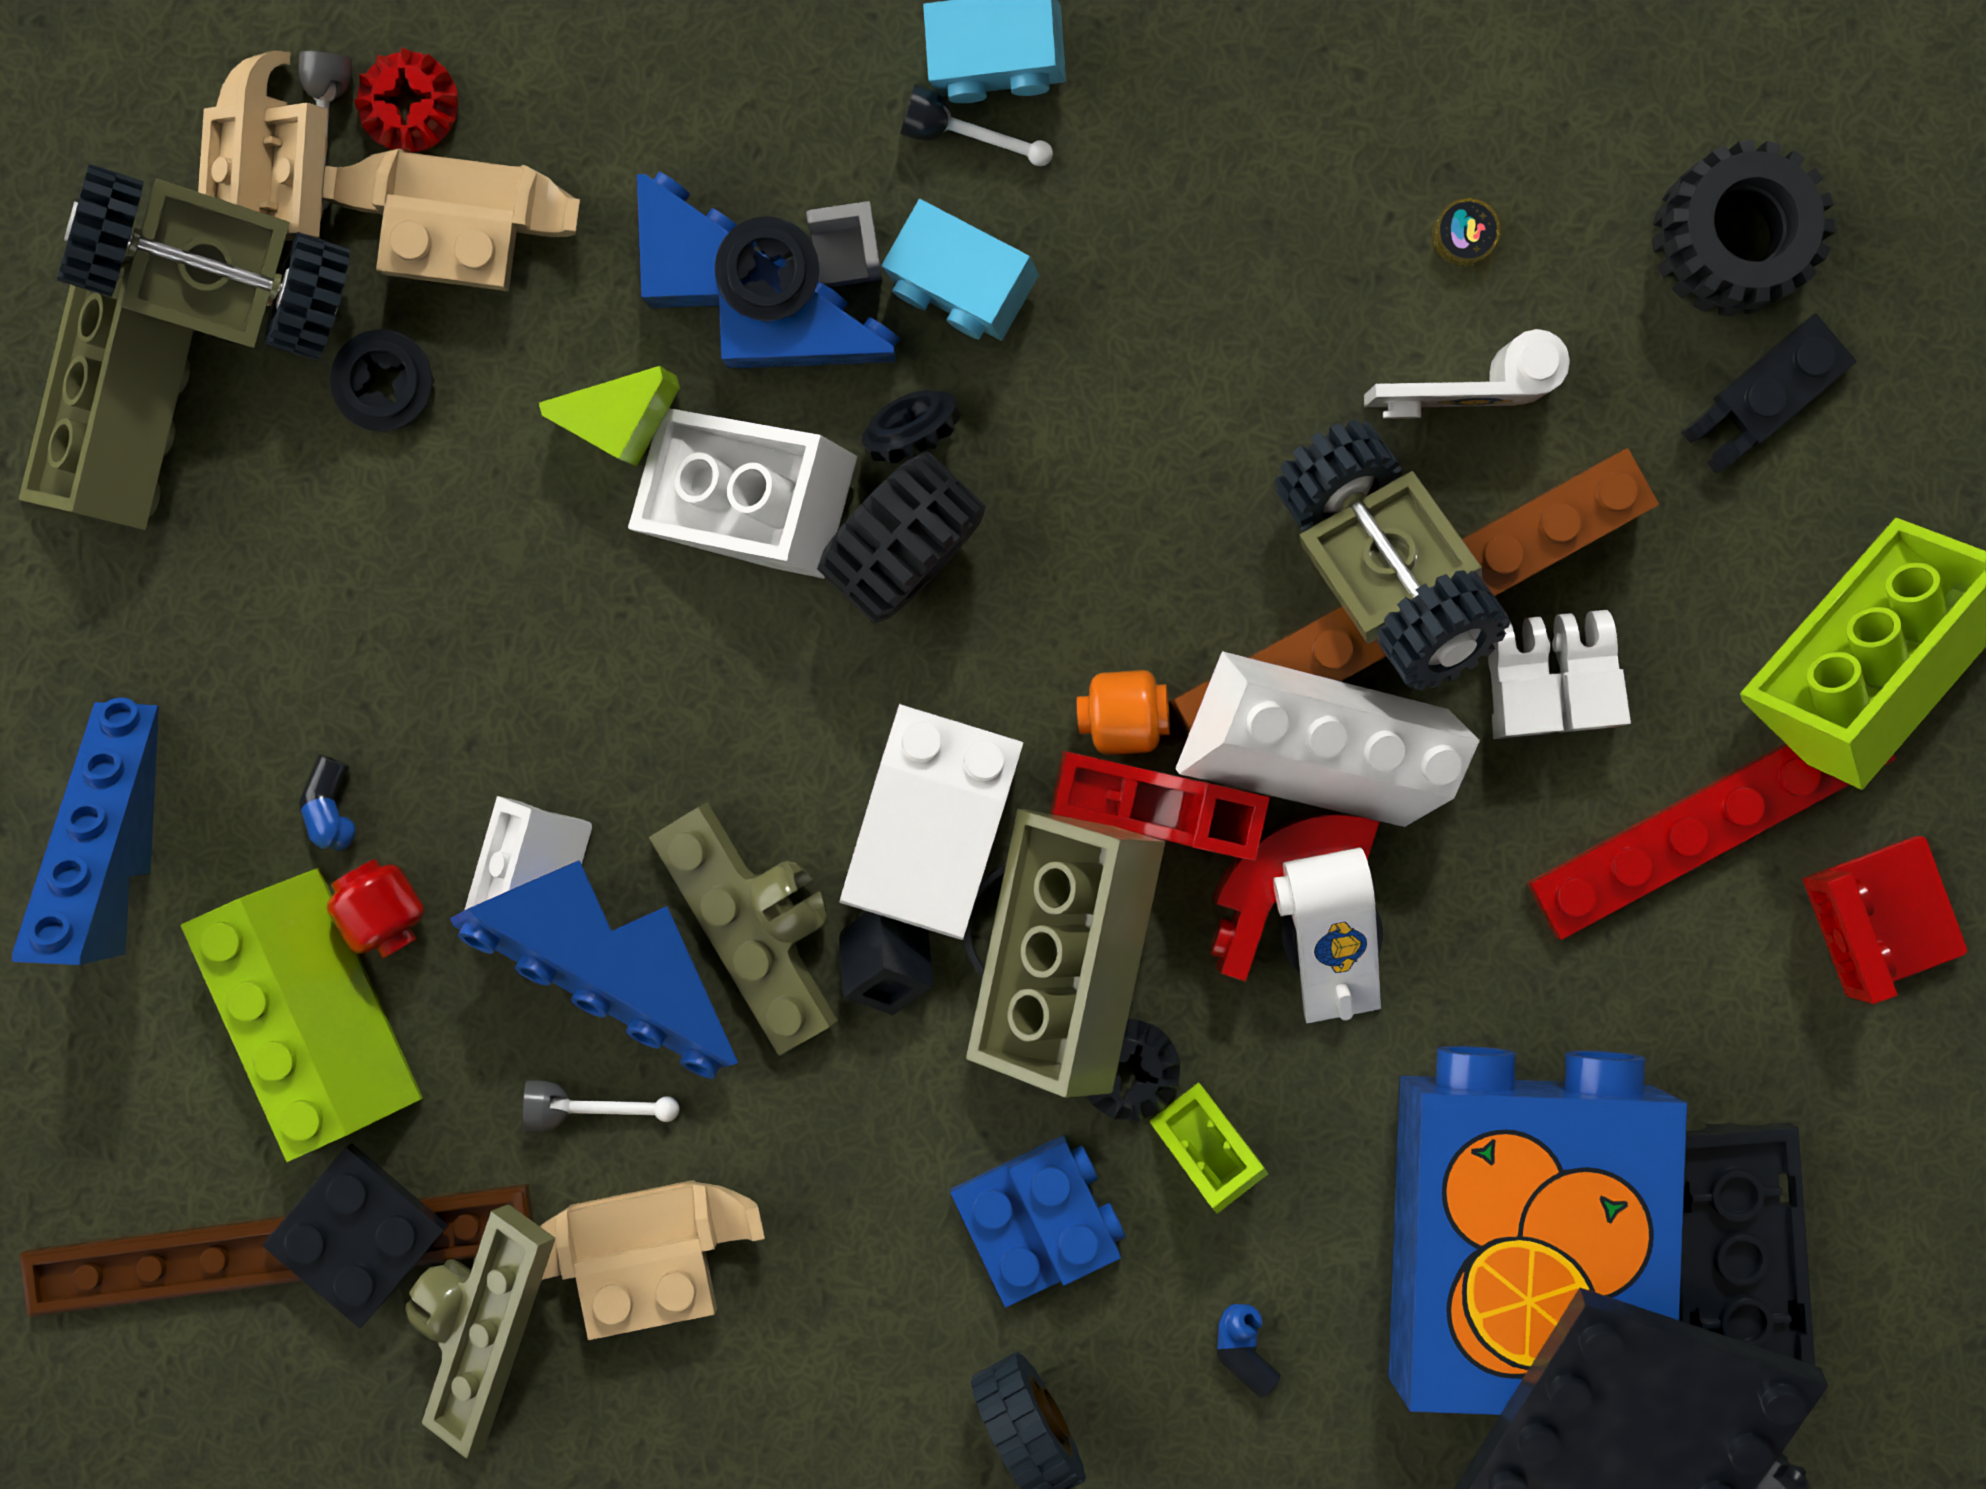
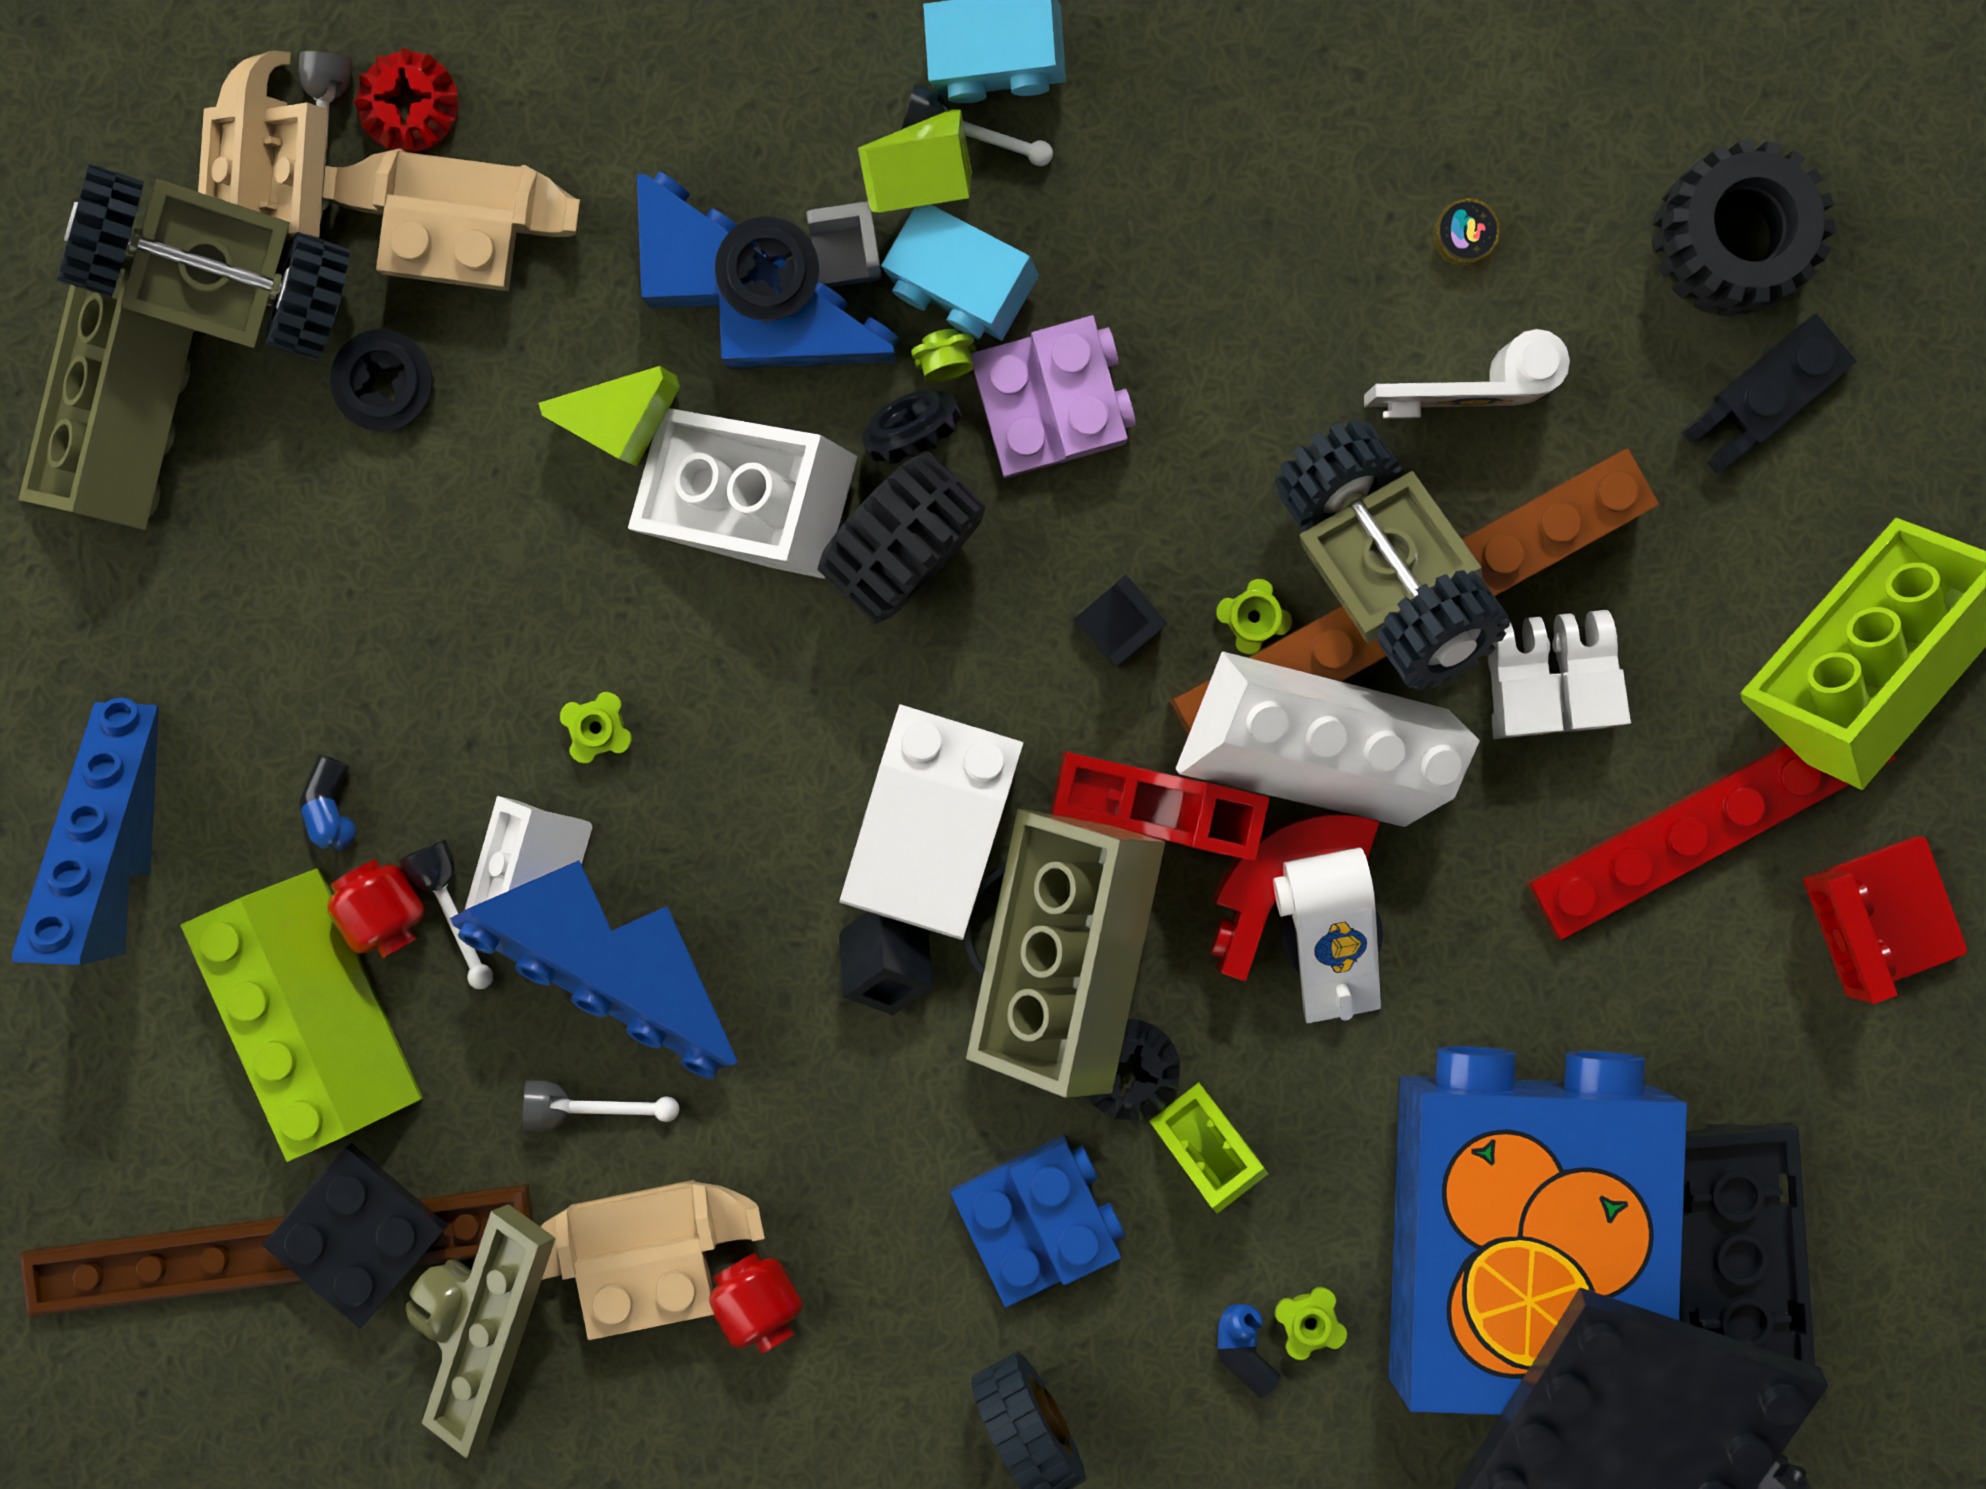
(432, 871): none -> hinge
(612, 735): none -> lime plate
(751, 924): olive plate -> none
(755, 1303): none -> red head
(918, 165): none -> lime slope
(945, 355): none -> lime plate
(1052, 396): none -> lavender plate
(1120, 621): none -> black panel
(1124, 712): orange head -> none
(1260, 599): none -> lime plate
(1315, 1305): none -> lime plate

